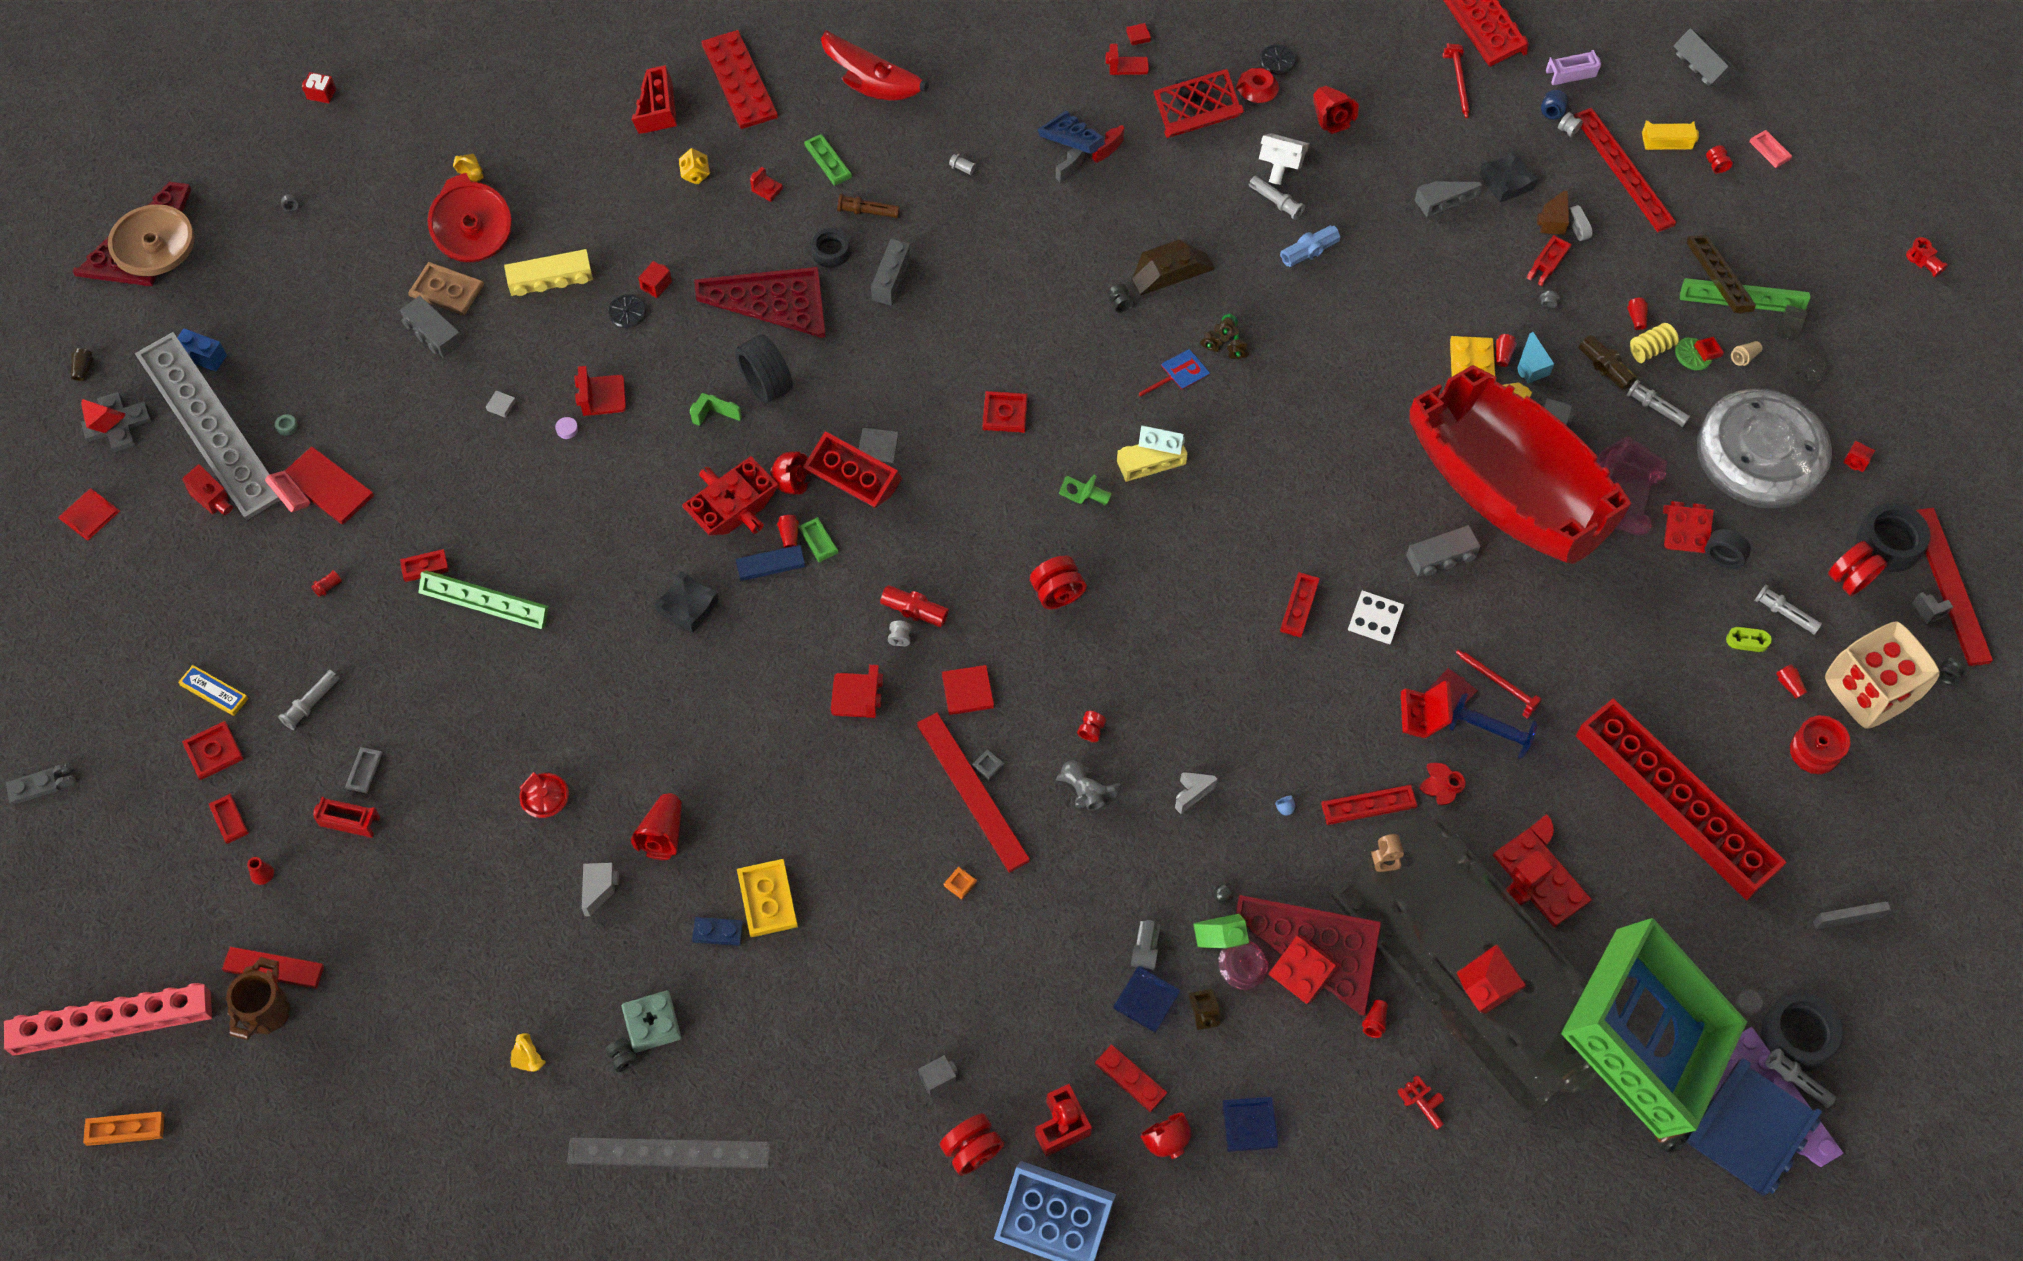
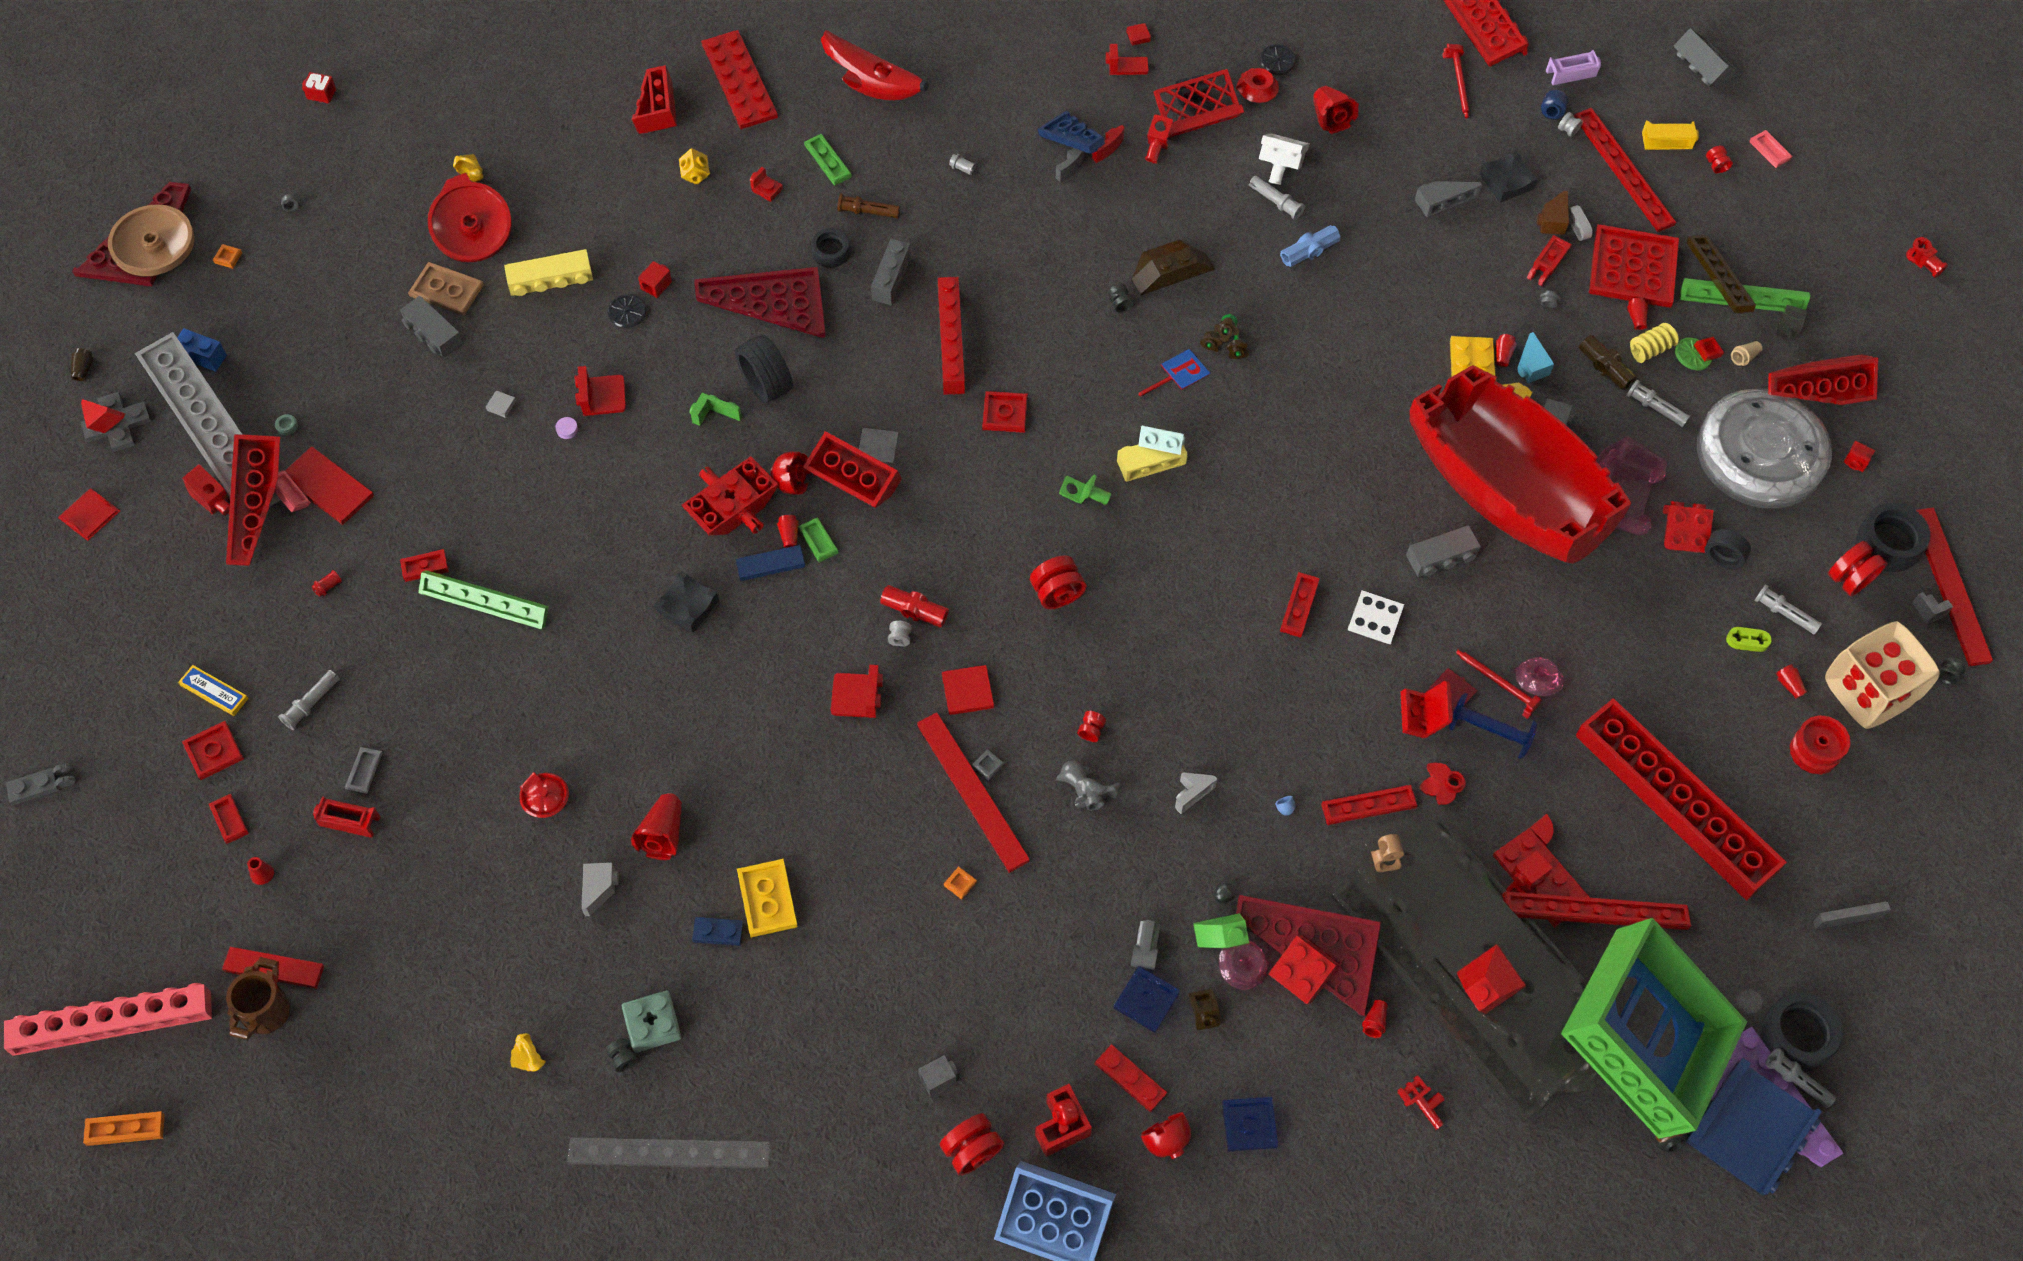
(227, 256): none -> orange tile
(252, 488): none -> red wedge
(951, 335): none -> red arch
(1157, 138): none -> red bracket
(1539, 677): none -> clear pink piece
(1596, 910): none -> red tile
(1634, 265): none -> red plate
(1828, 381): none -> red wedge

